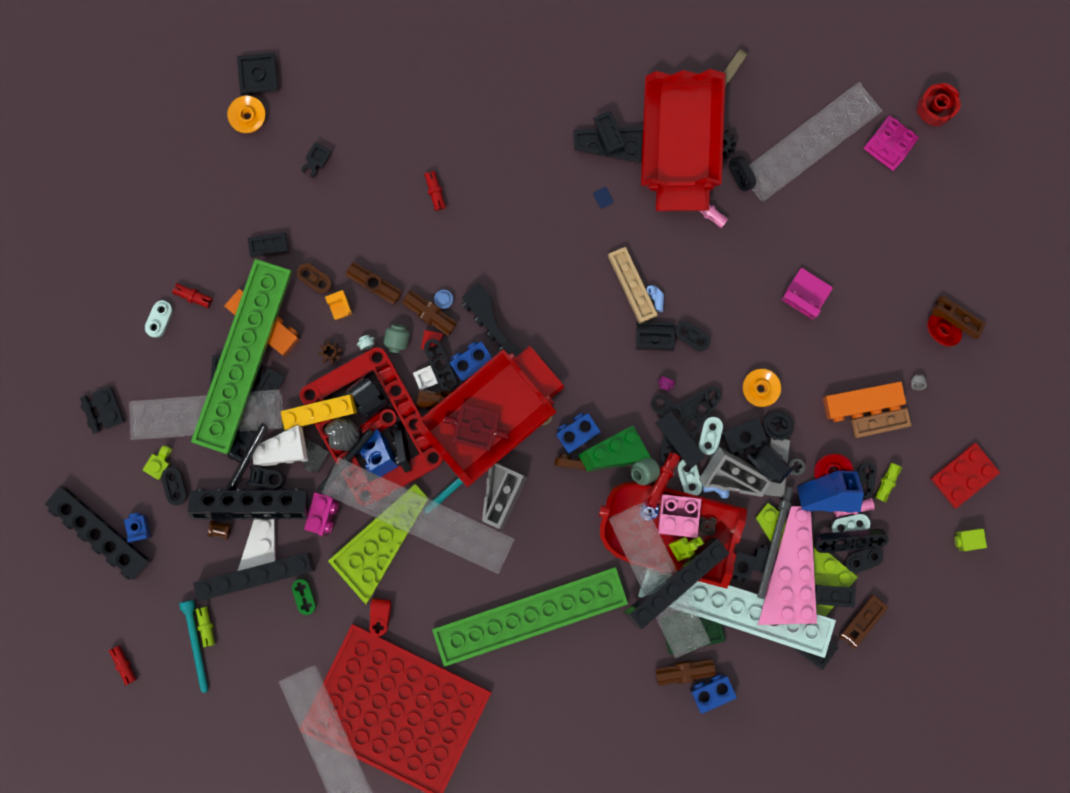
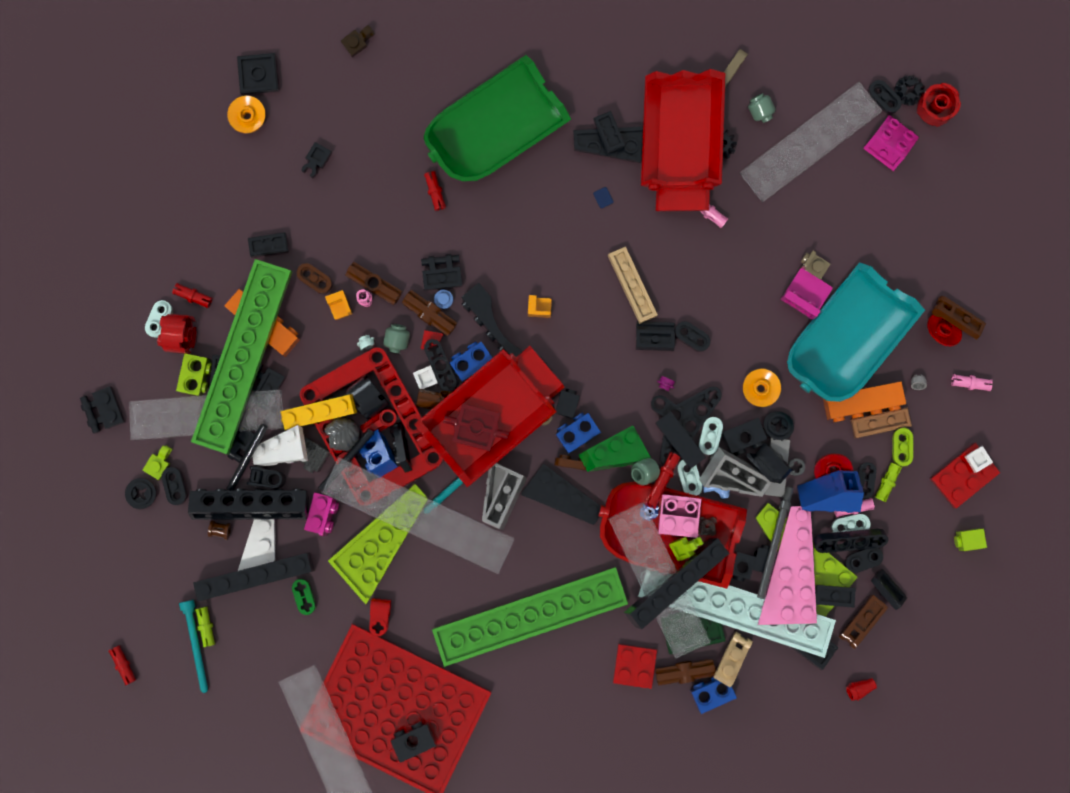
(131, 493): none -> black gear
(138, 560): black brick -> none
(143, 530): blue brick -> none
(177, 333): none -> red brick
(188, 374): none -> lime brick
(325, 349): reddish brown gear -> none
(356, 42): none -> dark brown plate
(361, 300): none -> bright pink pin
(404, 749): none -> black brick
(441, 278): none -> black plate
(494, 123): none -> green panel
(539, 307): none -> light orange panel
(559, 494): none -> black wing
(567, 403): none -> black brick
(634, 666): none -> red plate
(657, 296): light blue arm -> none
(732, 659): none -> tan plate
(742, 173): black beam -> none
(761, 107): none -> sand green head
(814, 264): none -> dark tan bracket
(852, 335): none -> teal panel
(860, 689): none -> red cone
(886, 95): none -> black plate
(889, 589): none -> black plate
(900, 90): none -> black gear
(904, 447): none -> lime plate
(971, 382): none -> bright pink pin
(978, 459): none -> white plate

